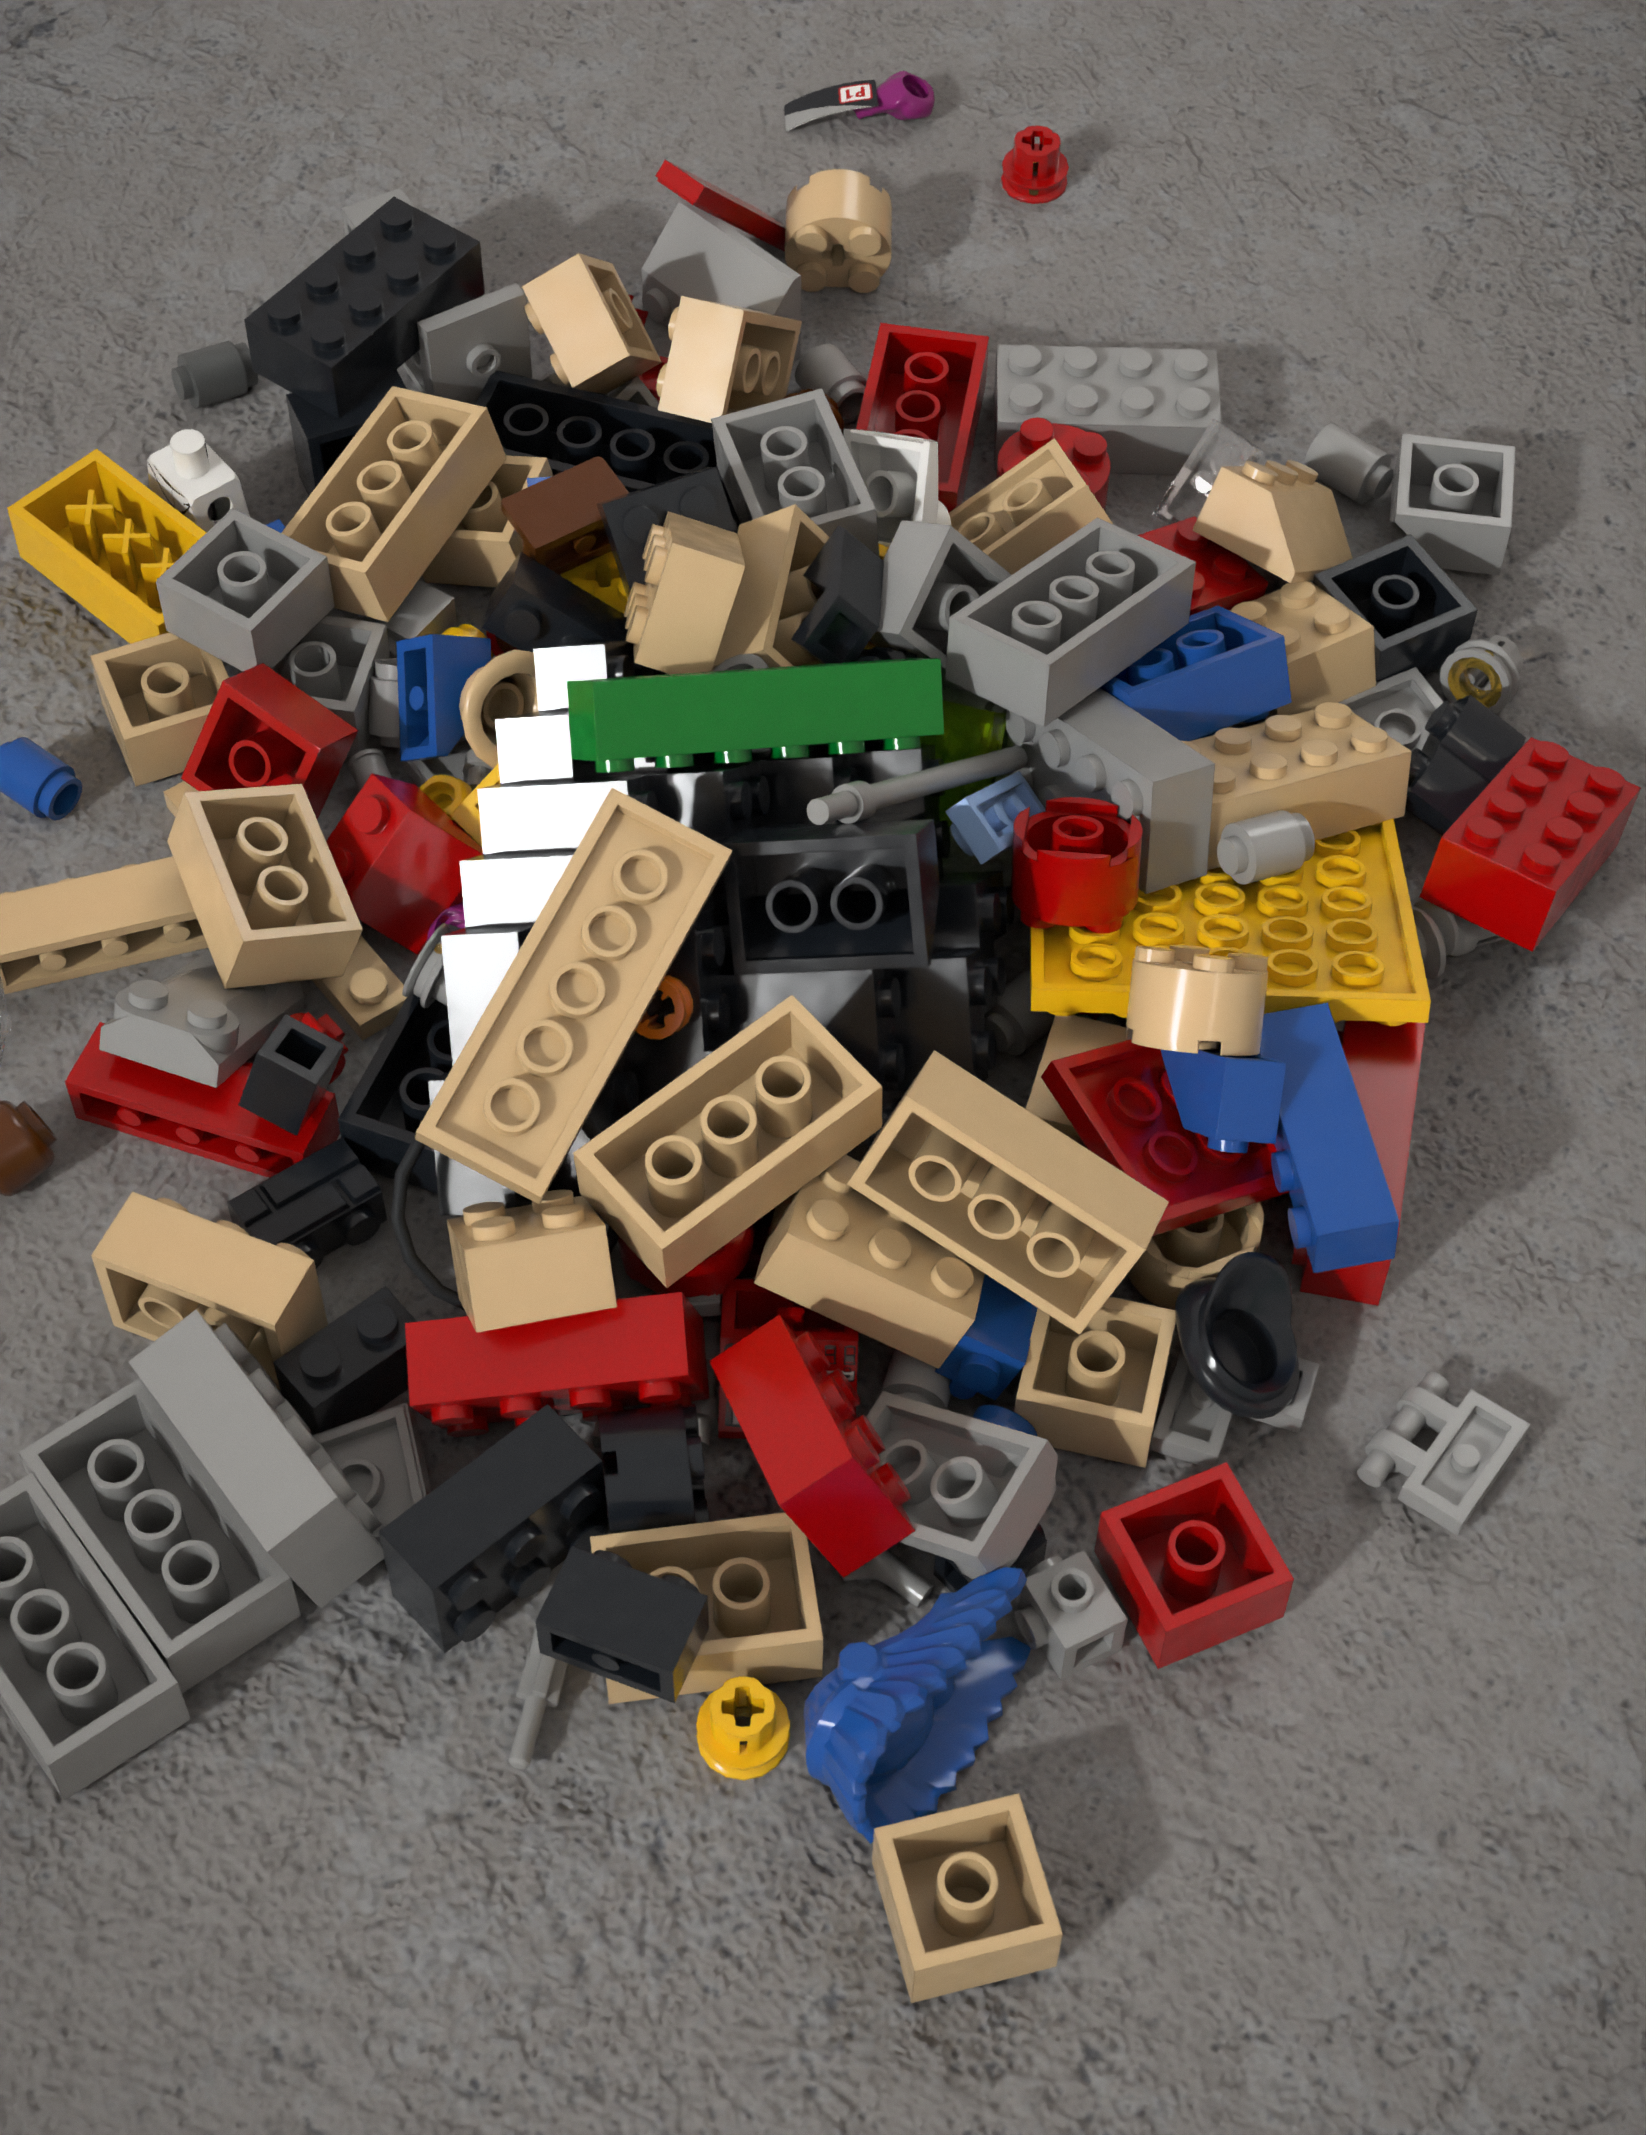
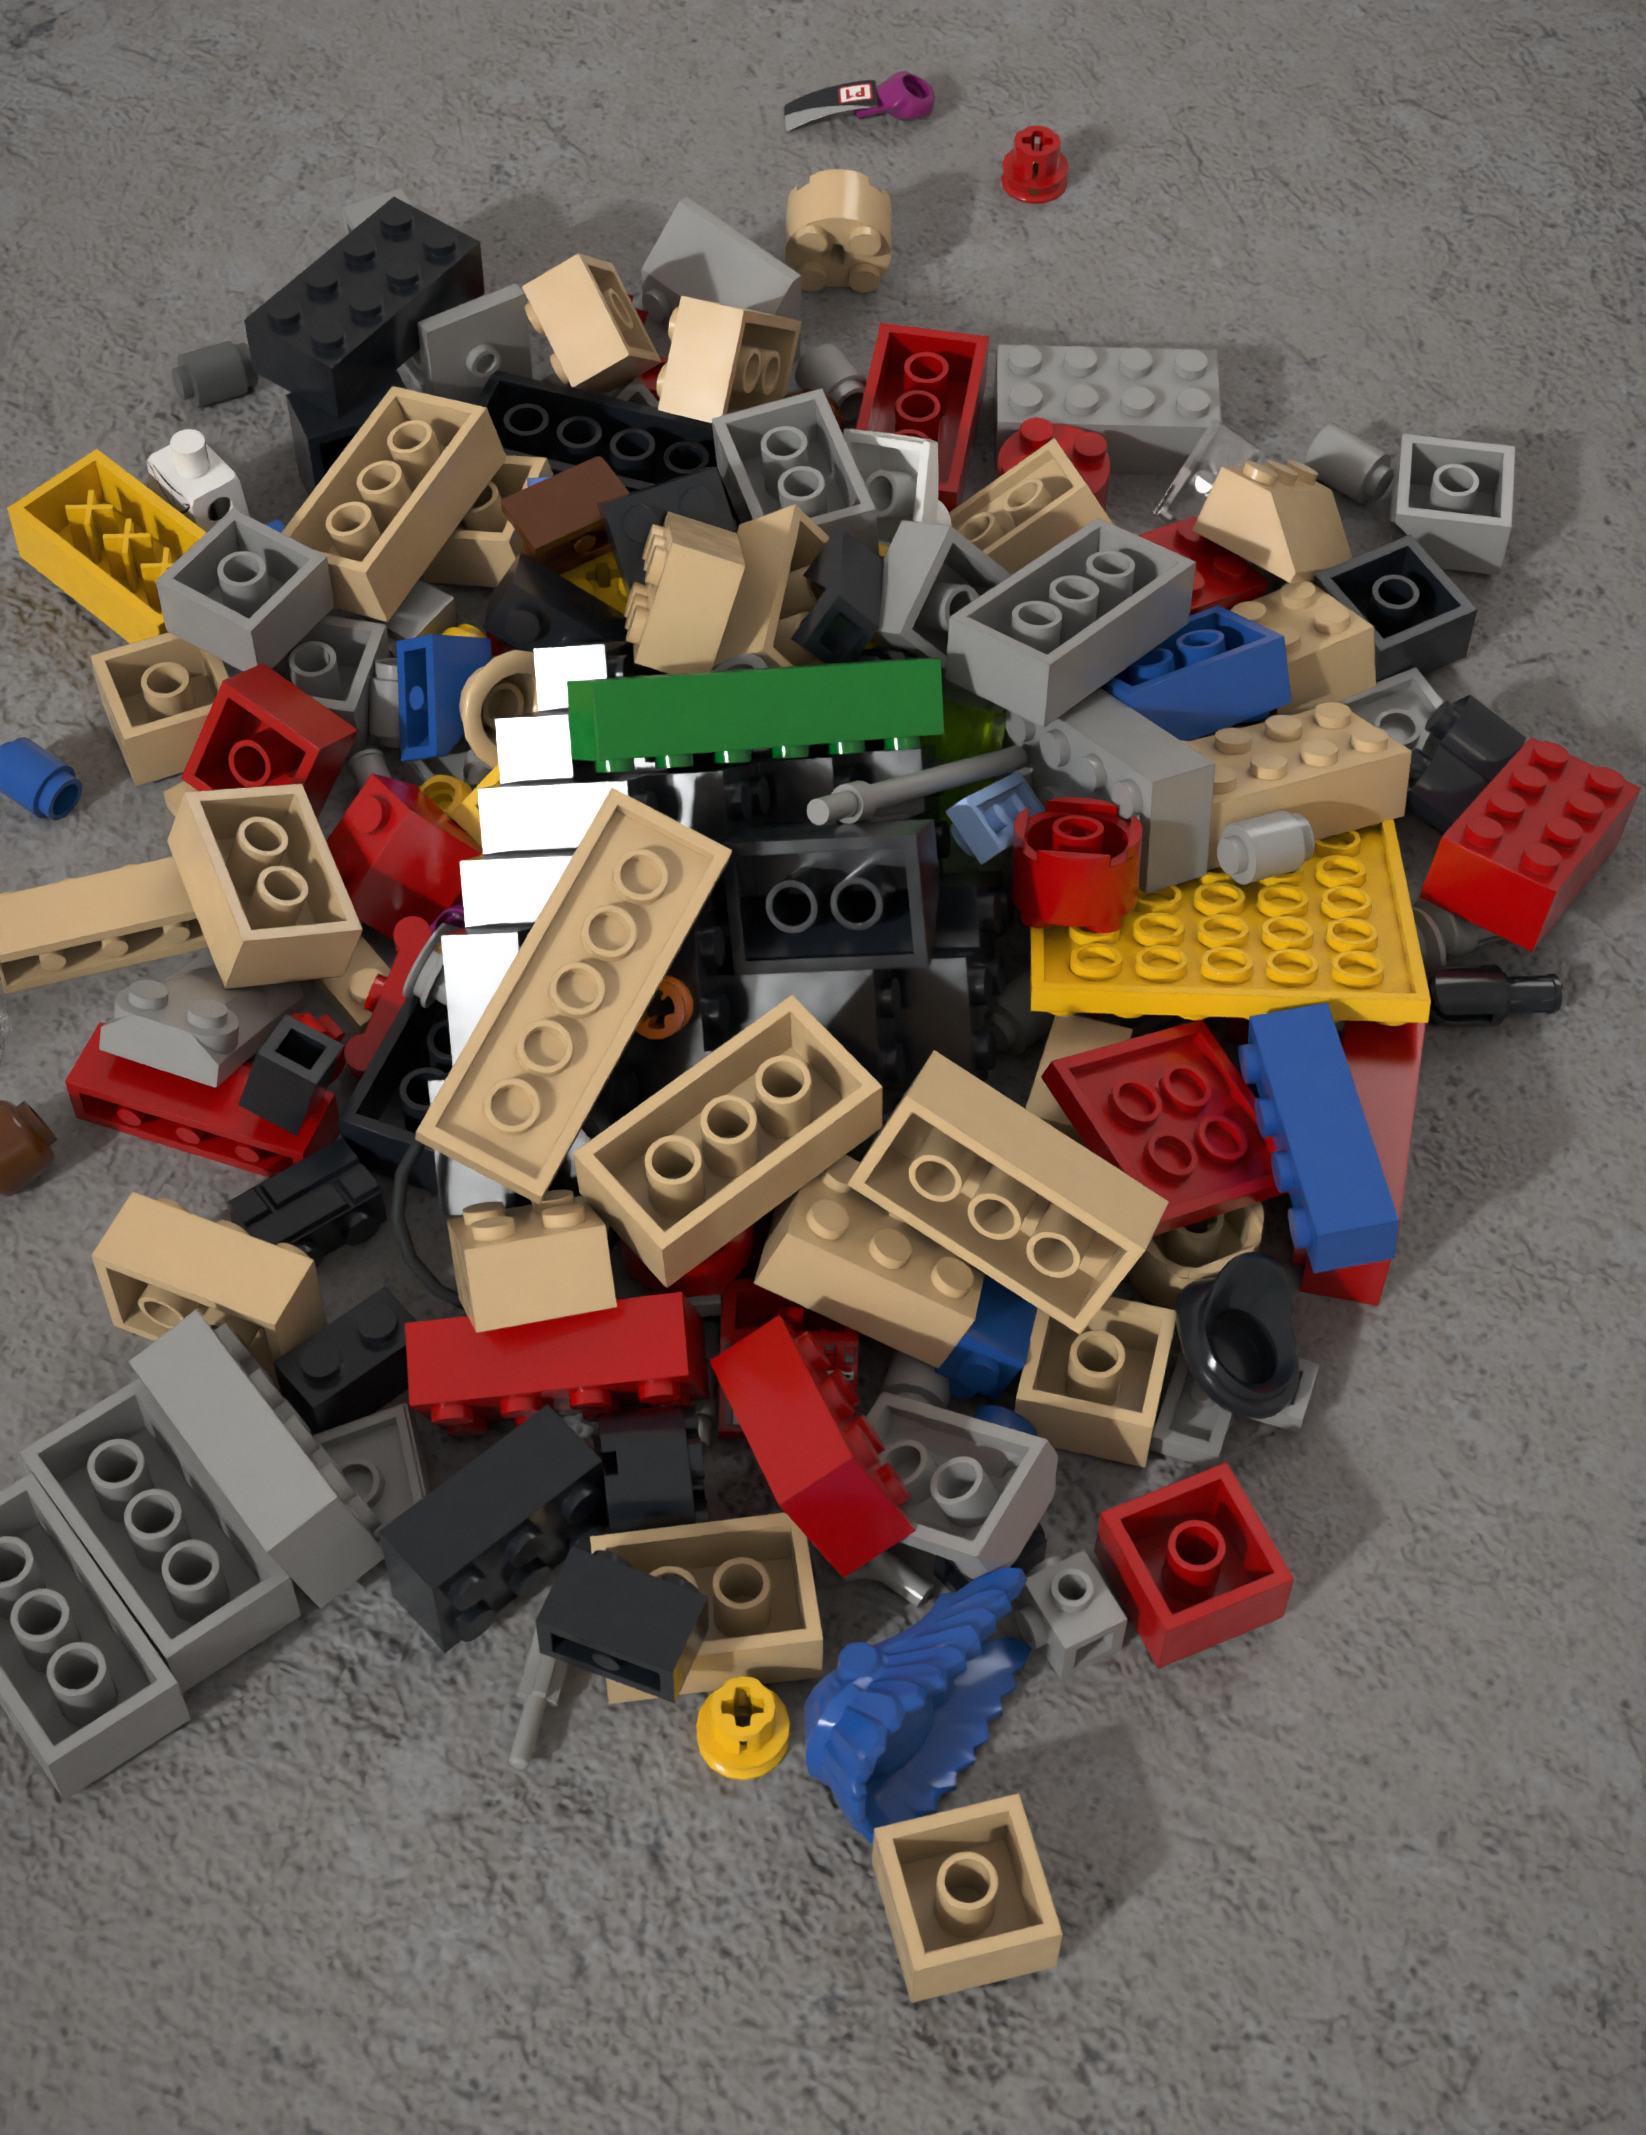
(386, 994): none -> red plate
(722, 204): red tile -> none
(1197, 1000): tan brick -> none
(1227, 1096): blue slope -> none
(1460, 1463): light grey plate -> none
(1482, 661): light grey piece -> none
(1487, 995): none -> black arm

